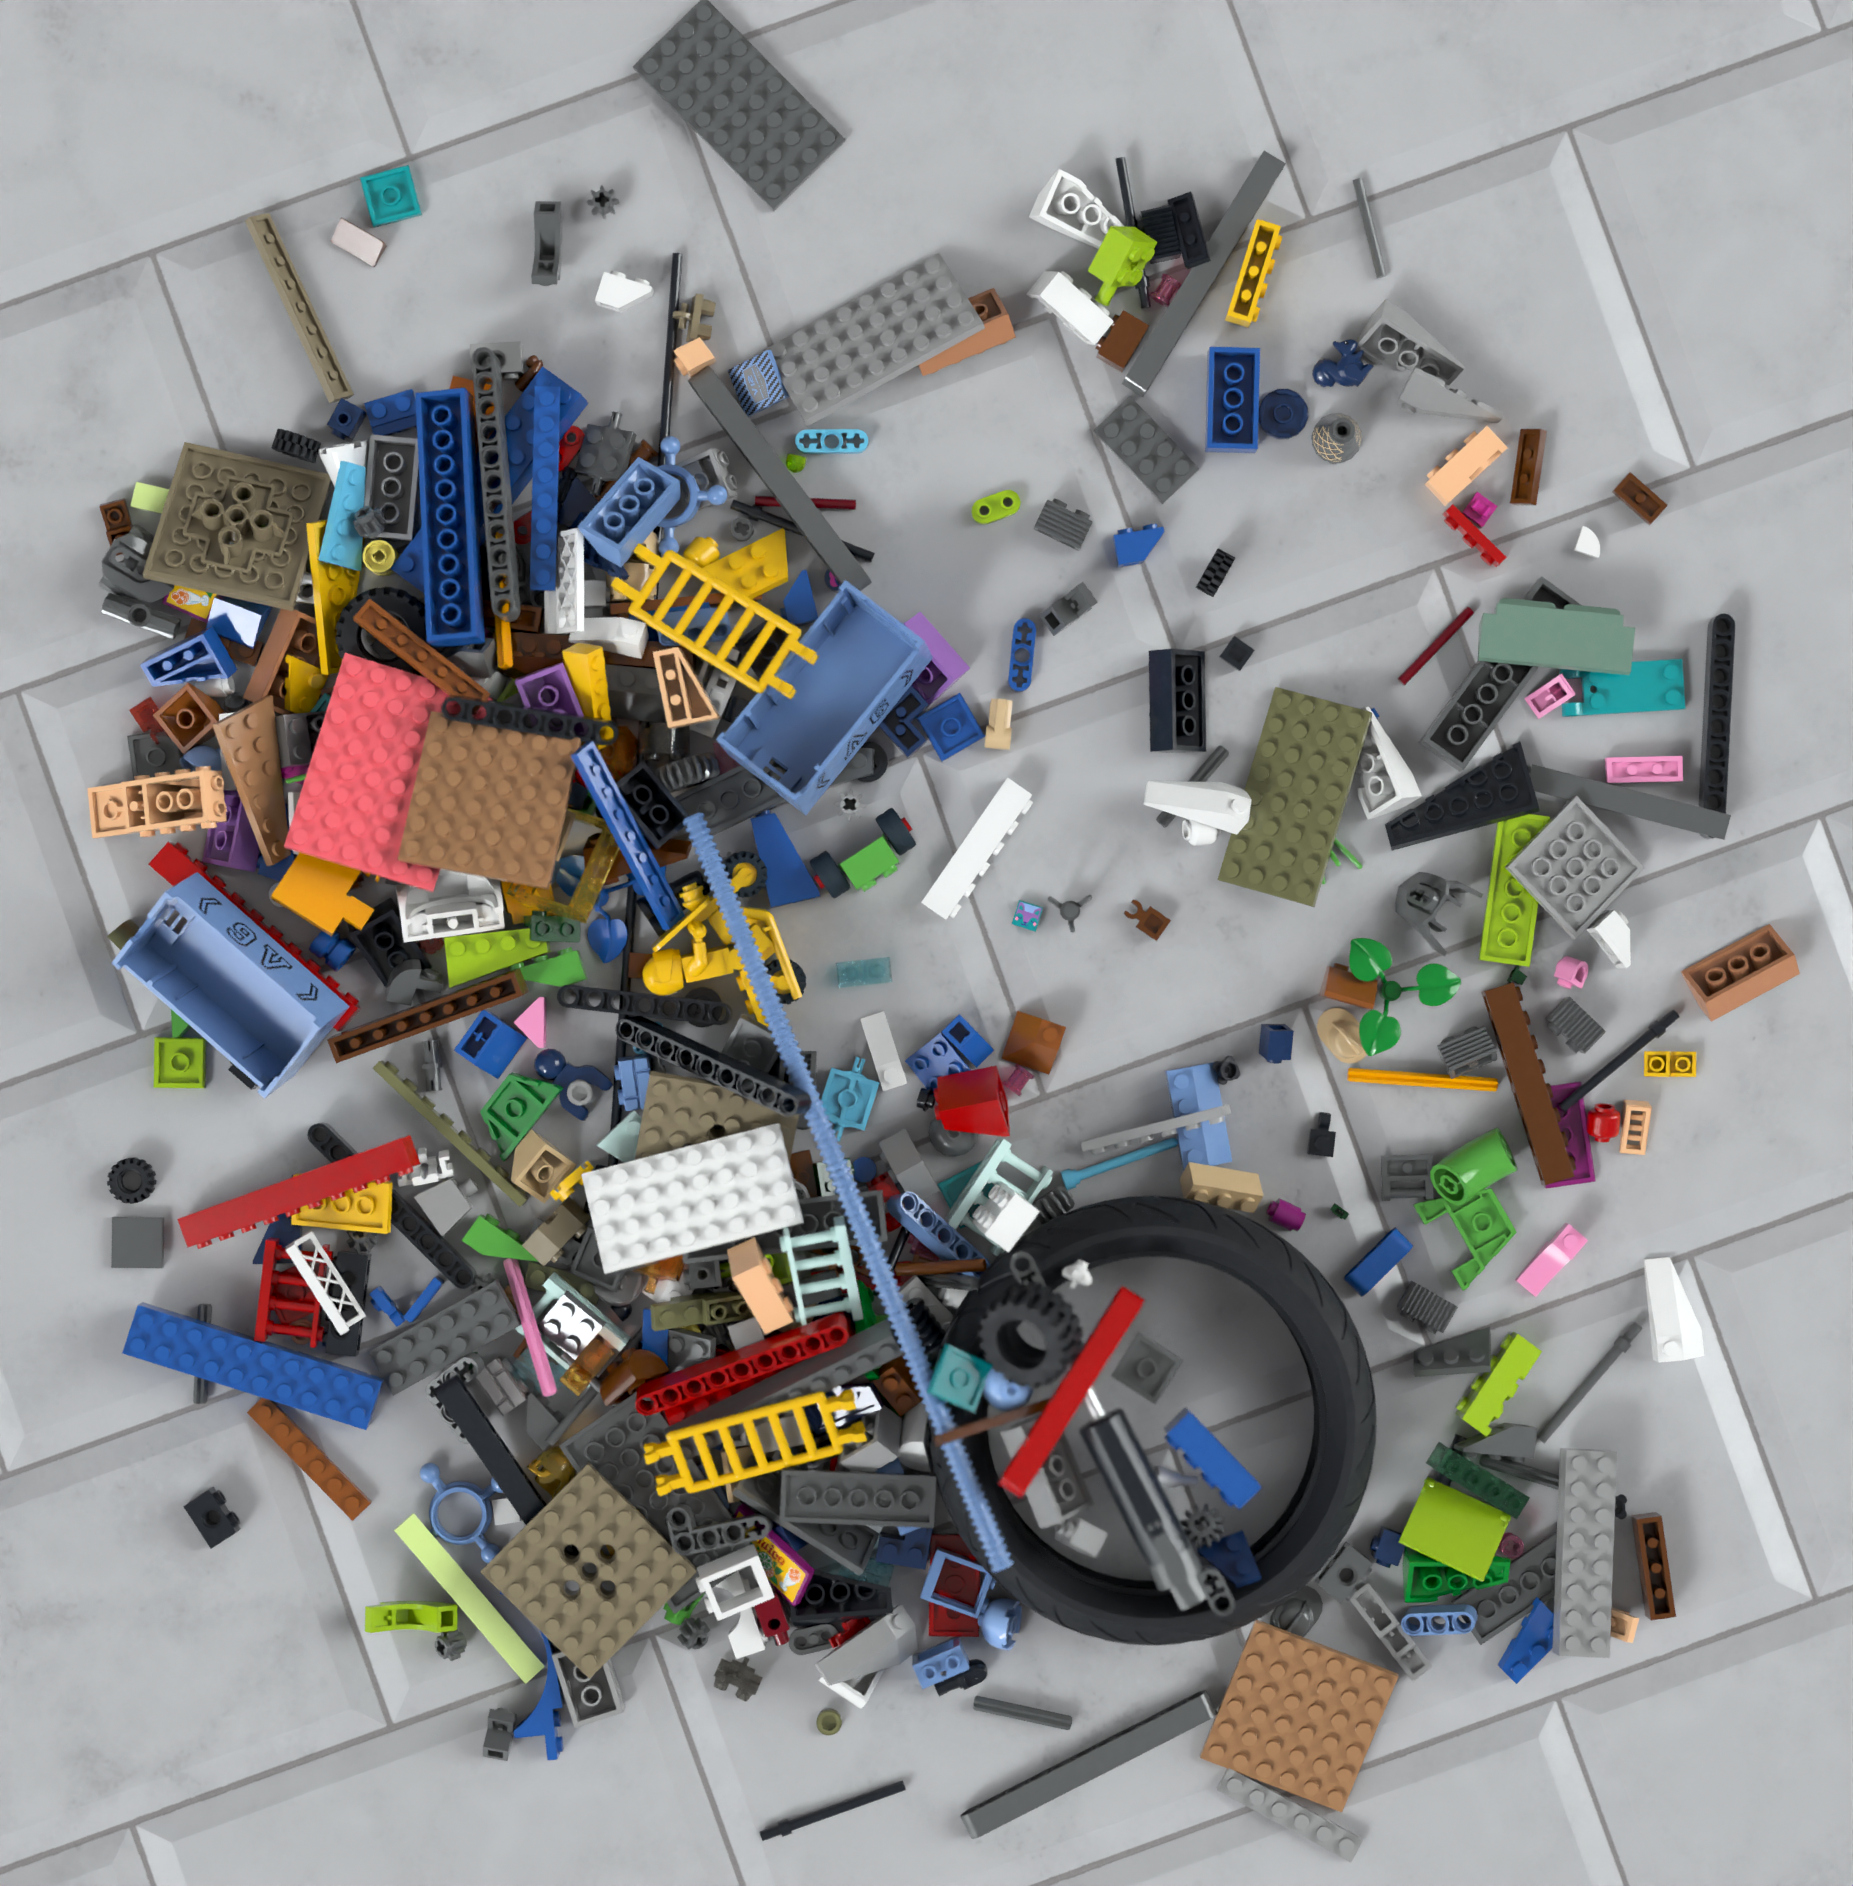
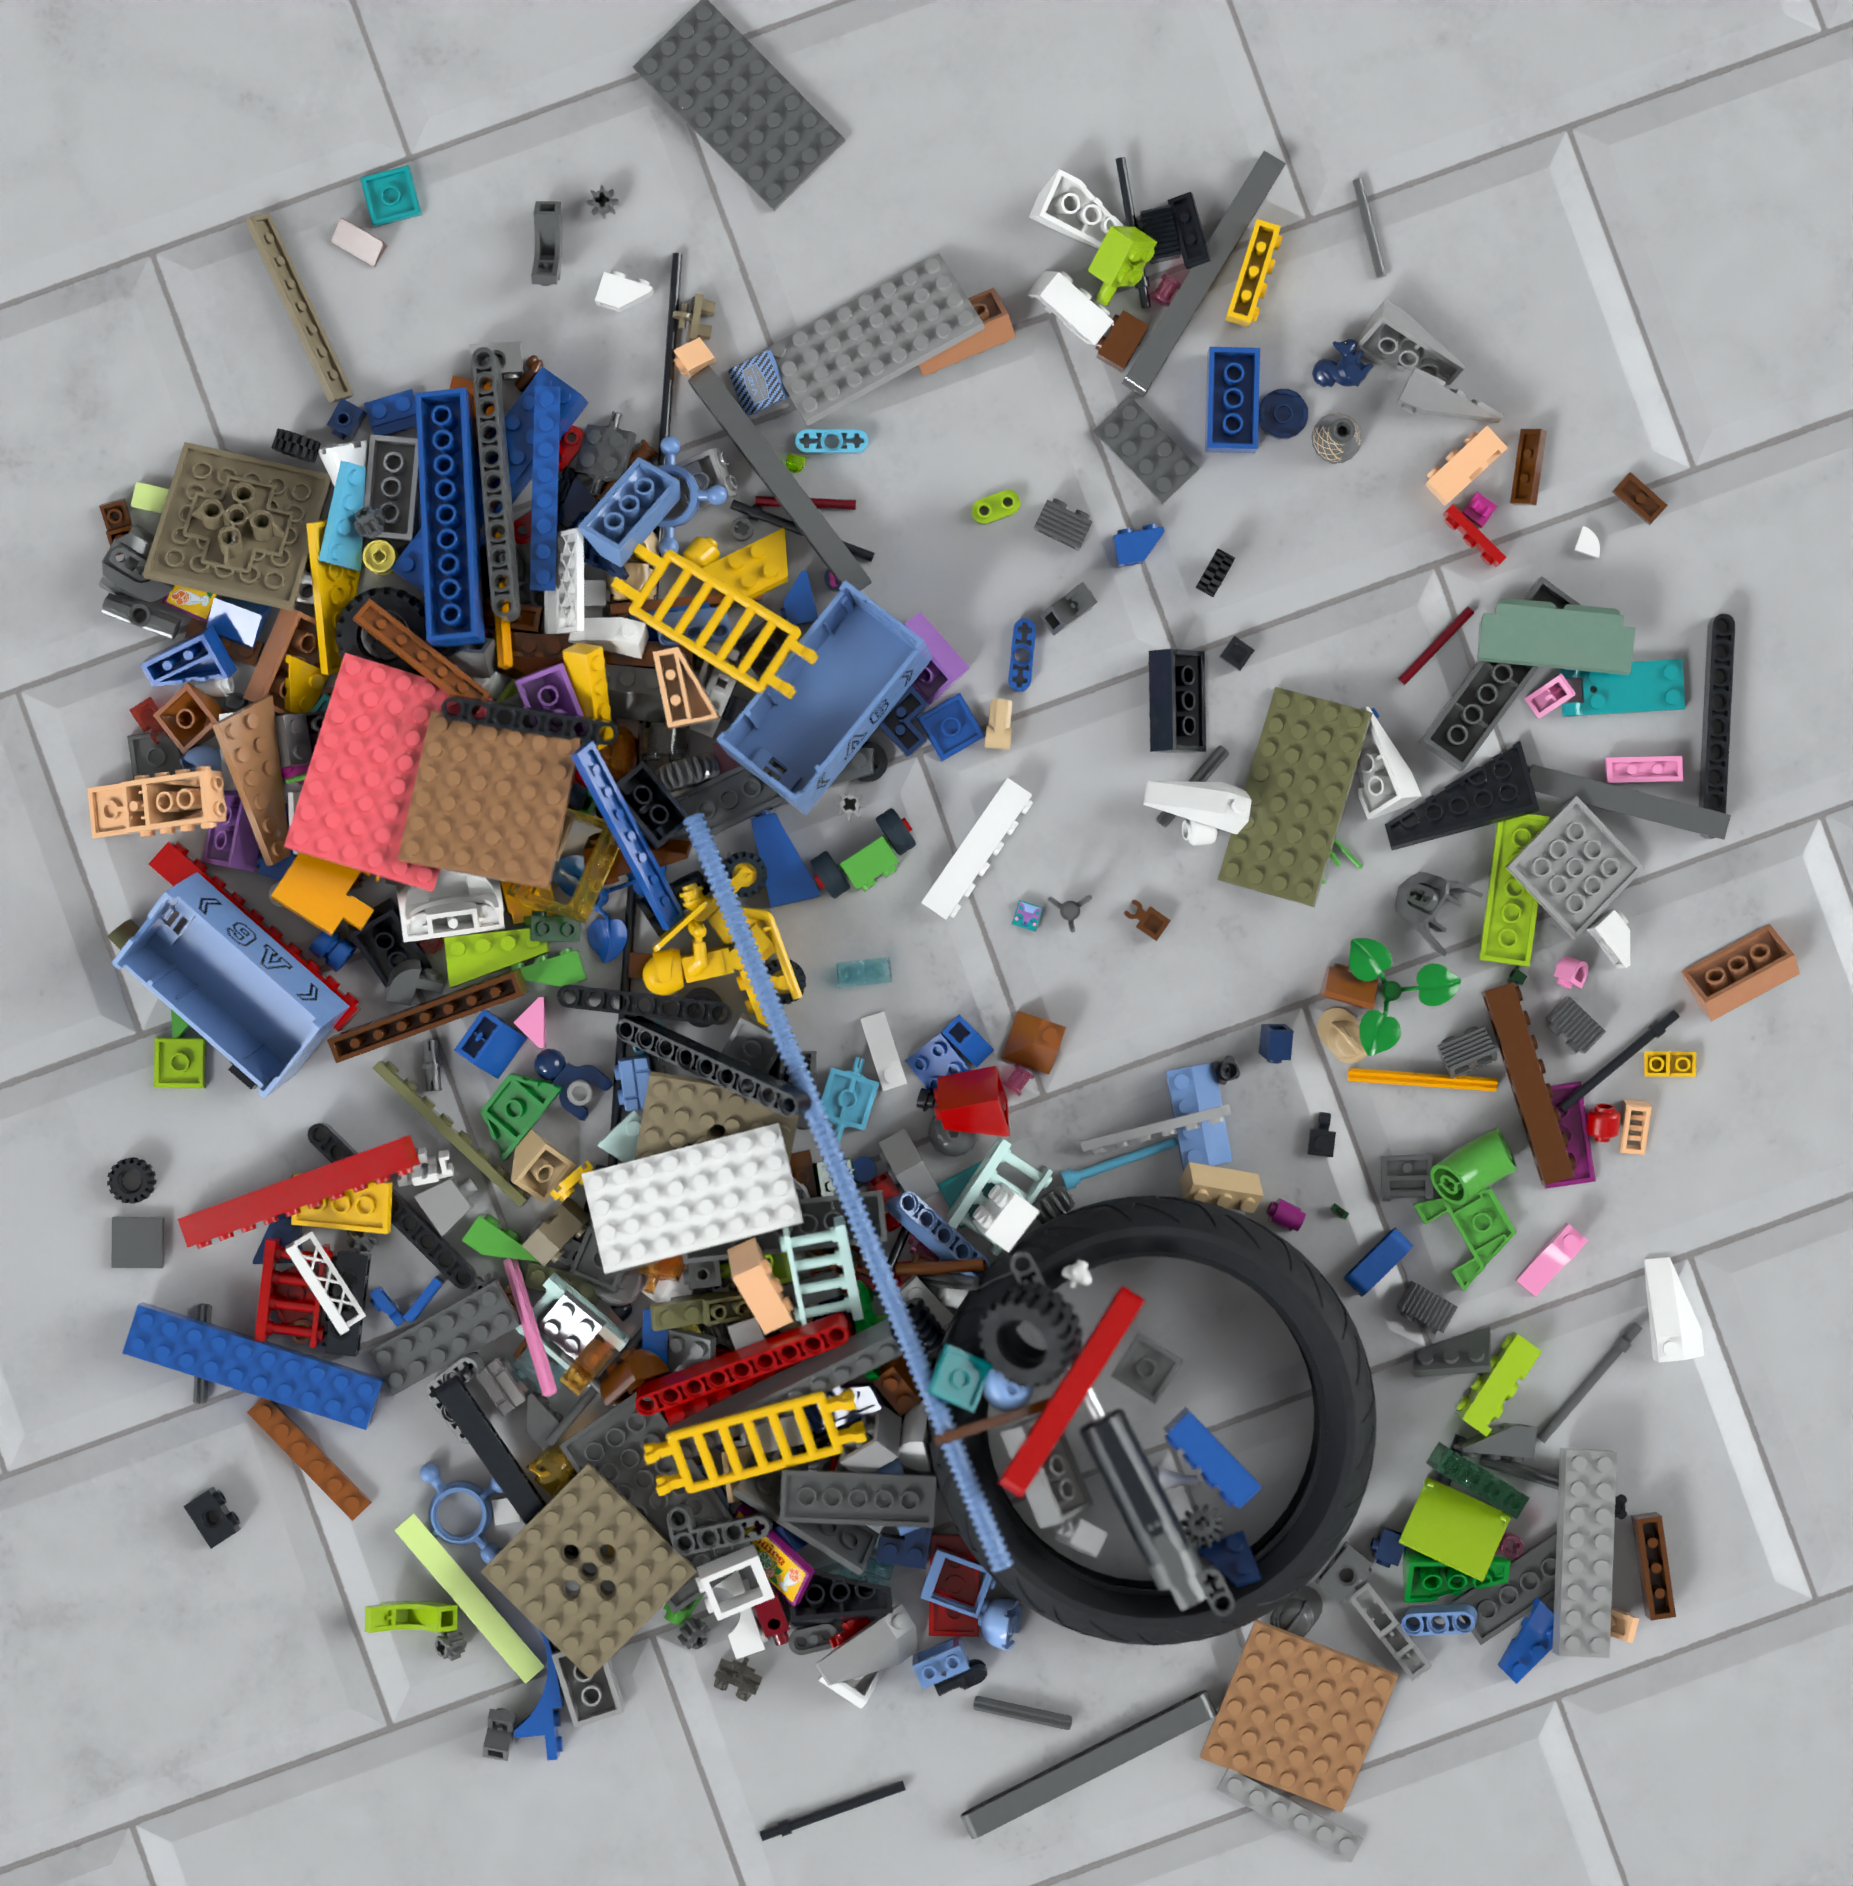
(829, 1721): olive tile -> none

